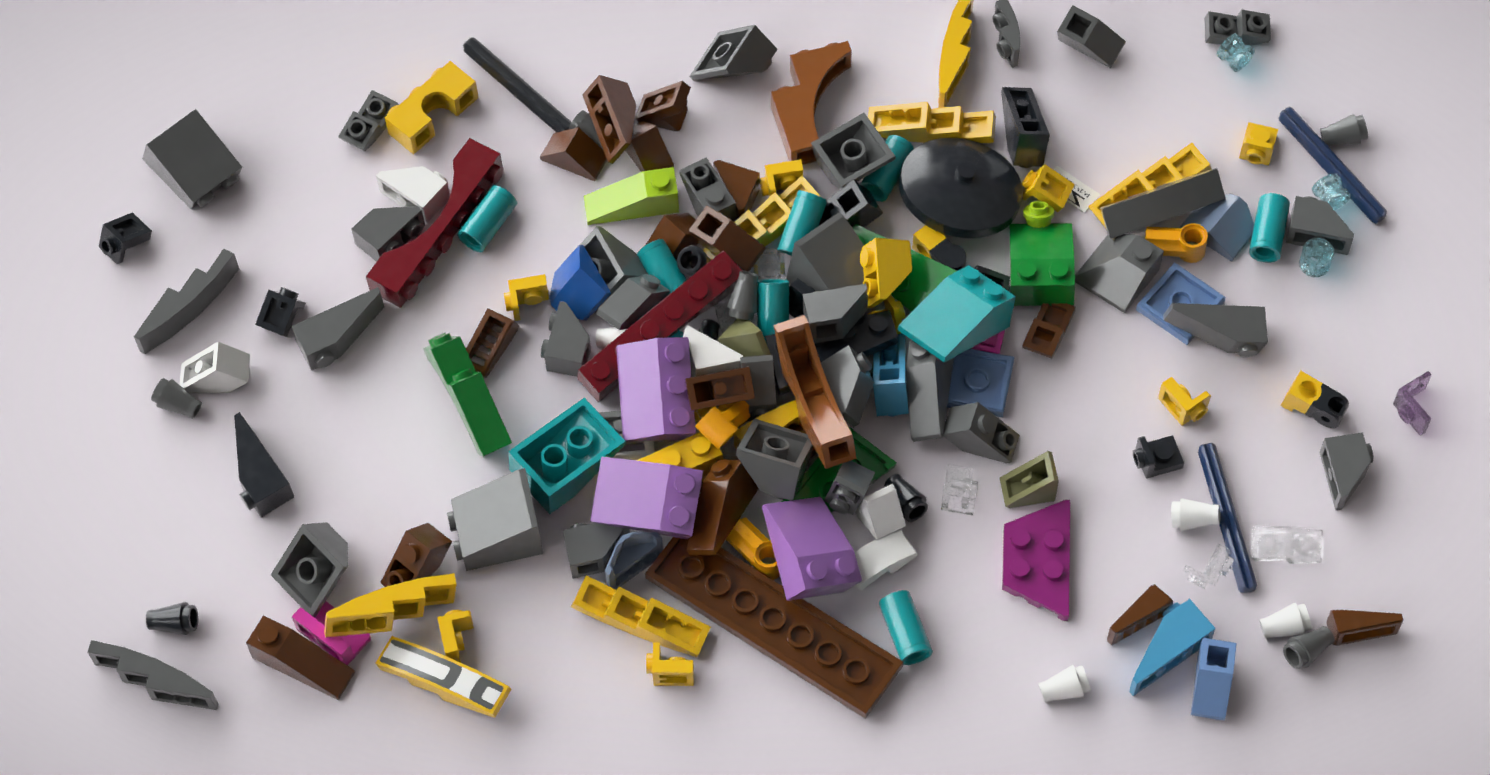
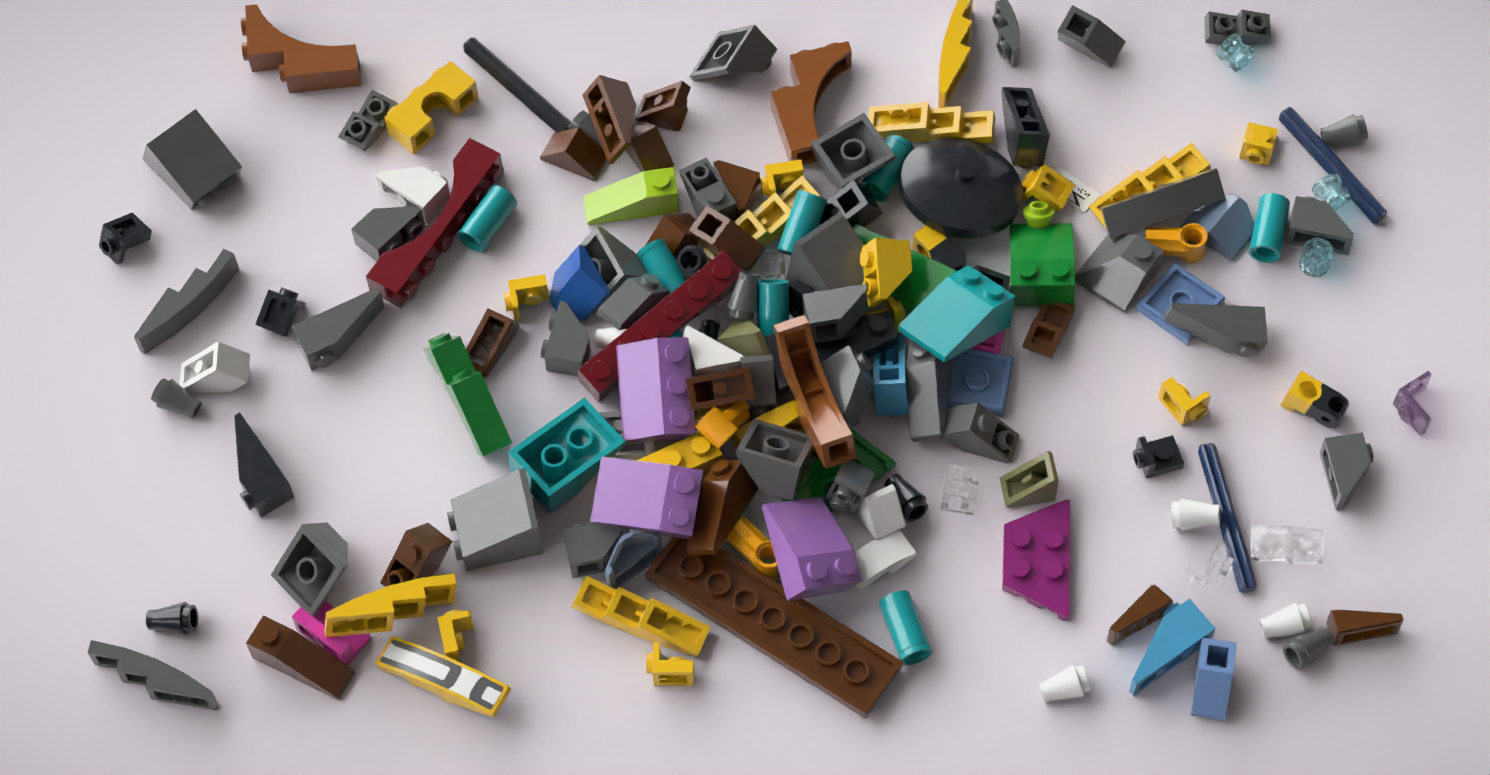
(299, 63): none -> dark orange arch

